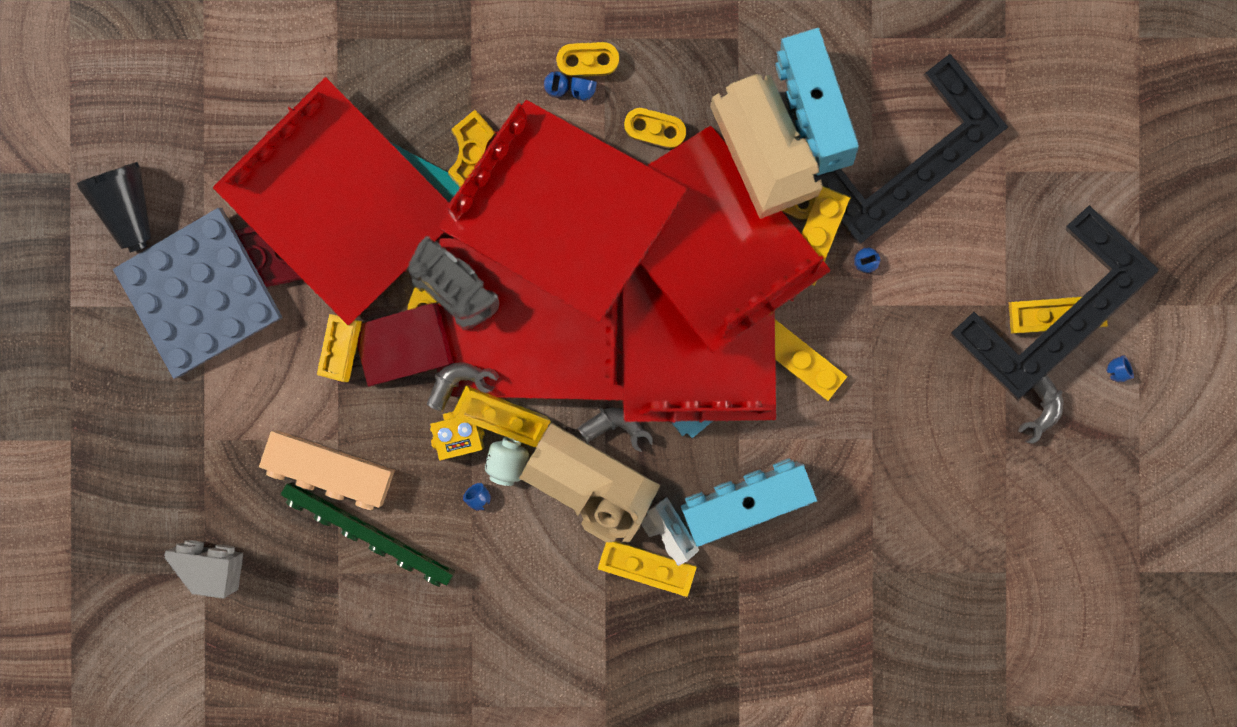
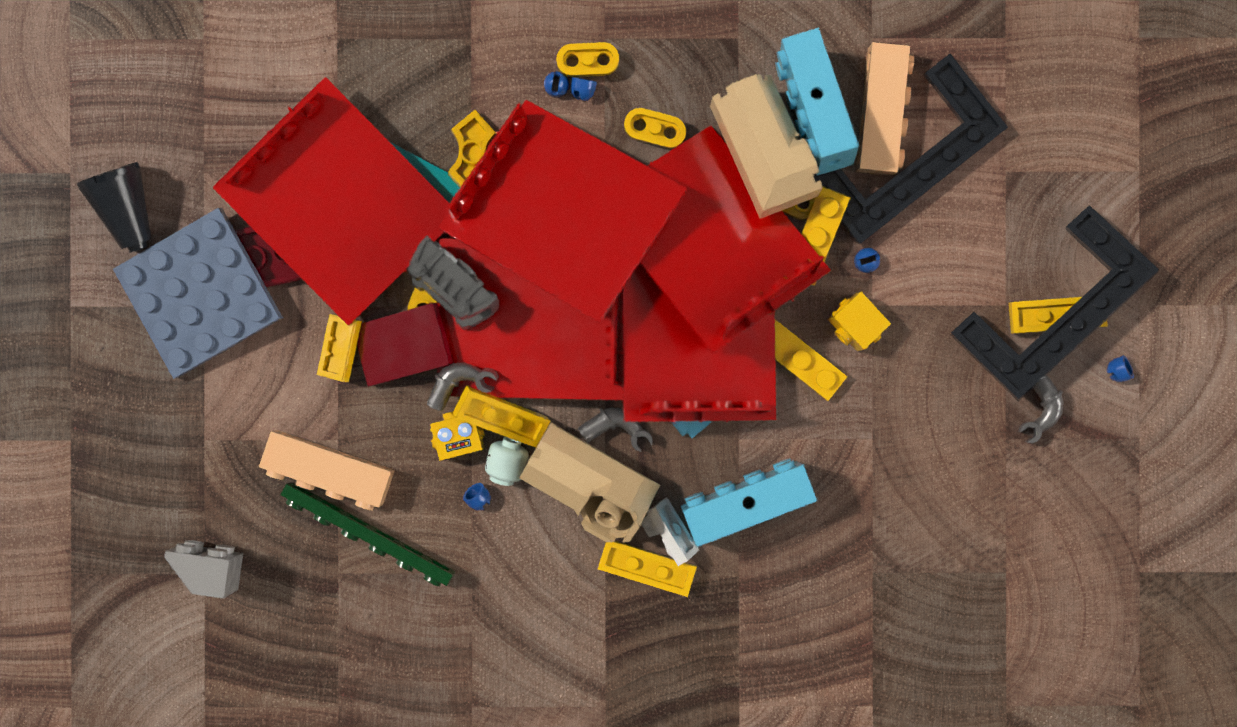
(858, 322): none -> yellow head
(883, 109): none -> light nougat brick

